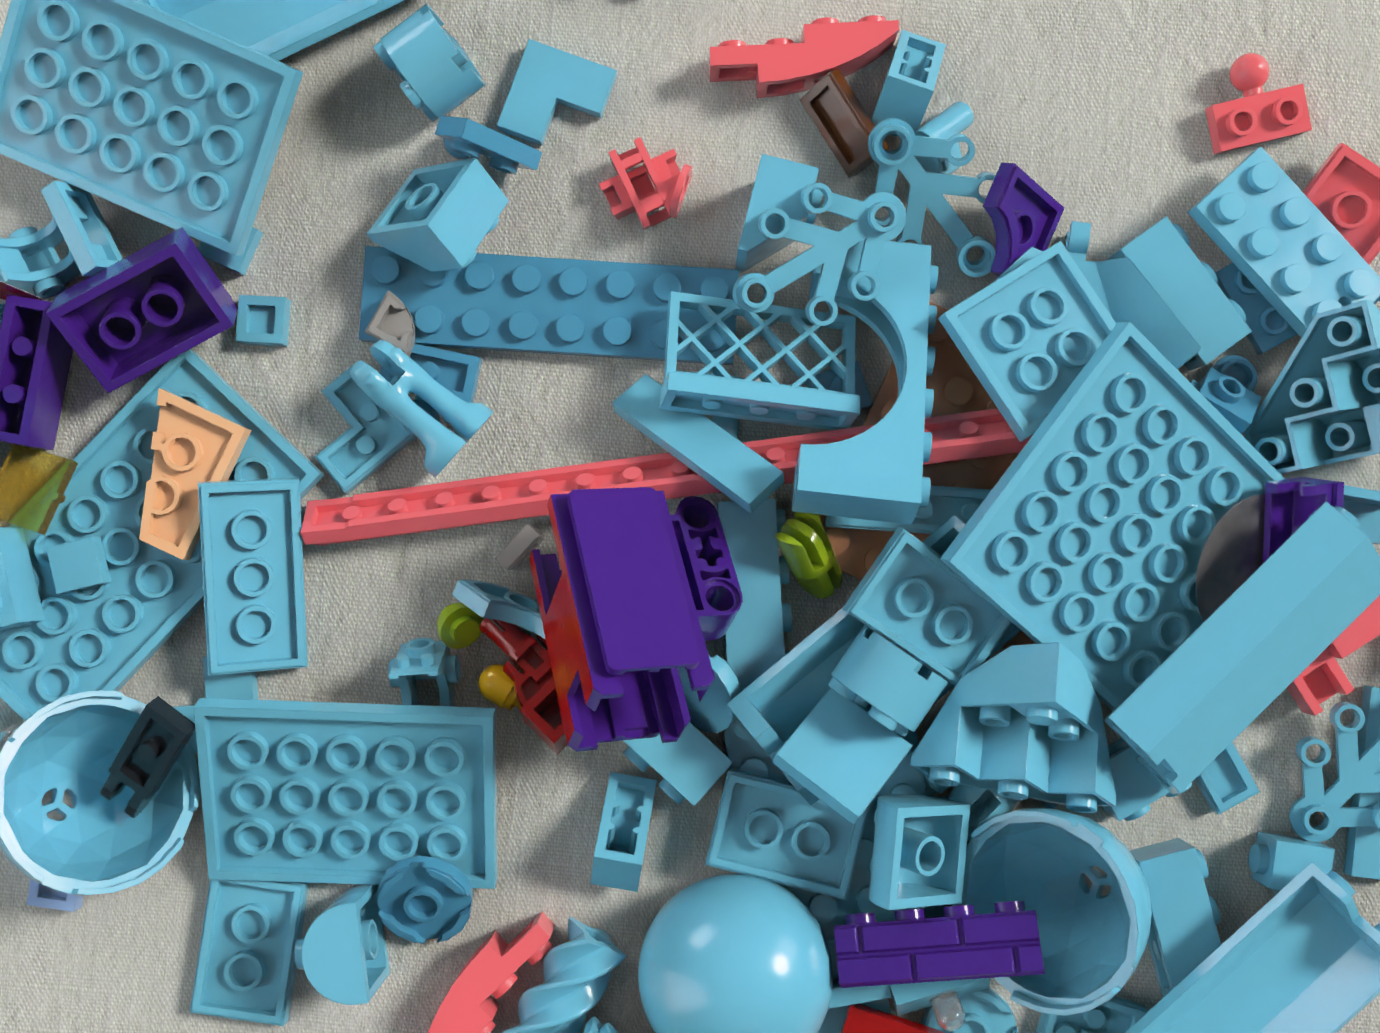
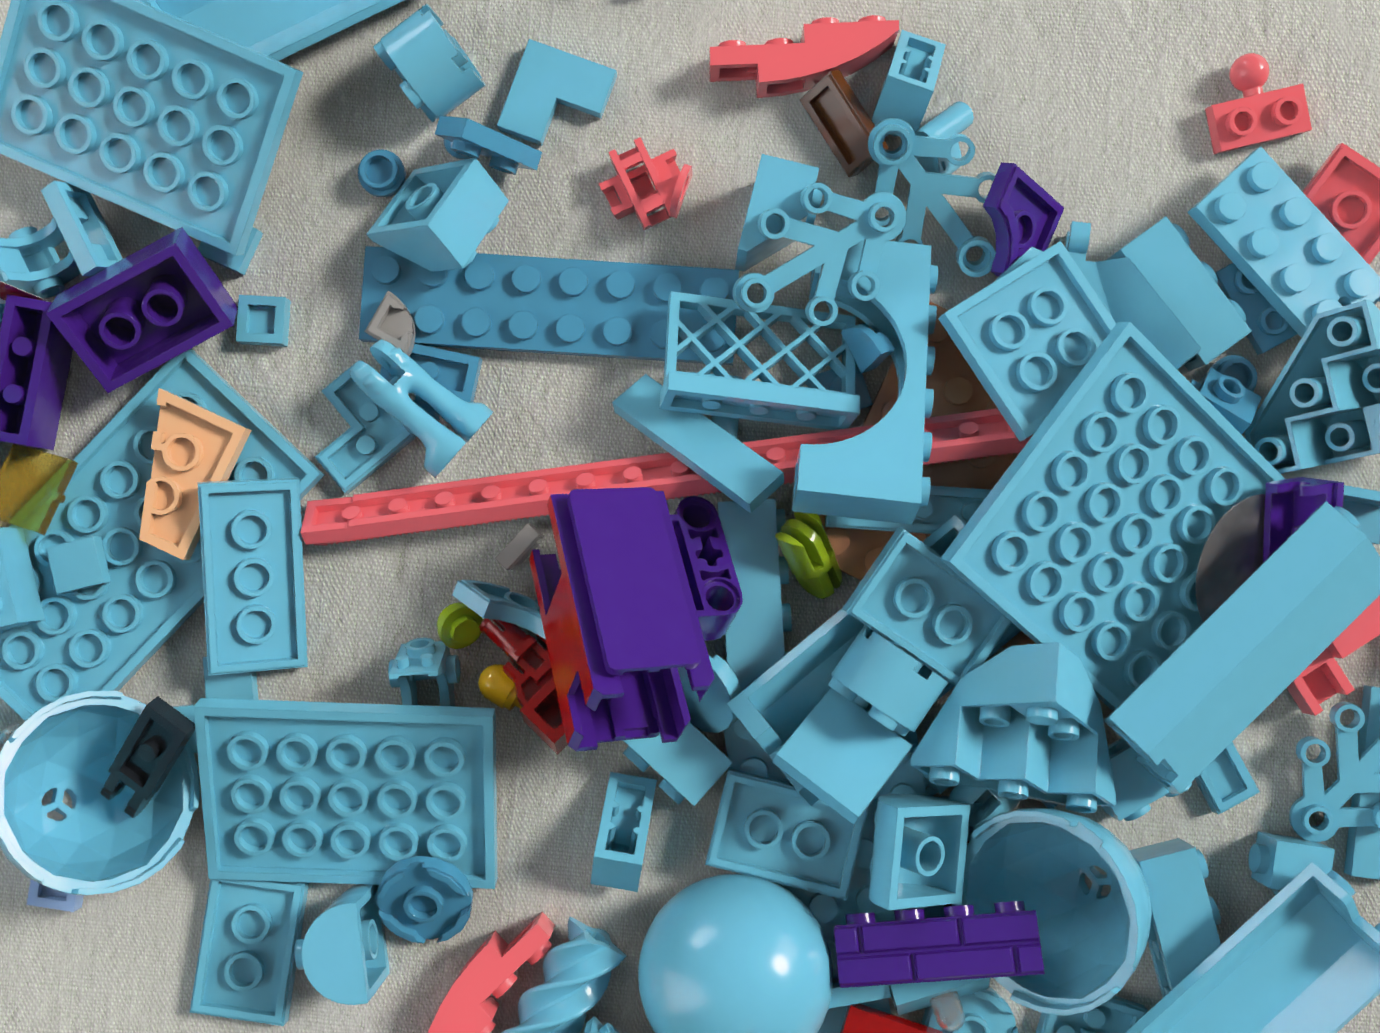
(381, 173): none -> dark azure plate
(866, 346): none -> dark azure tile

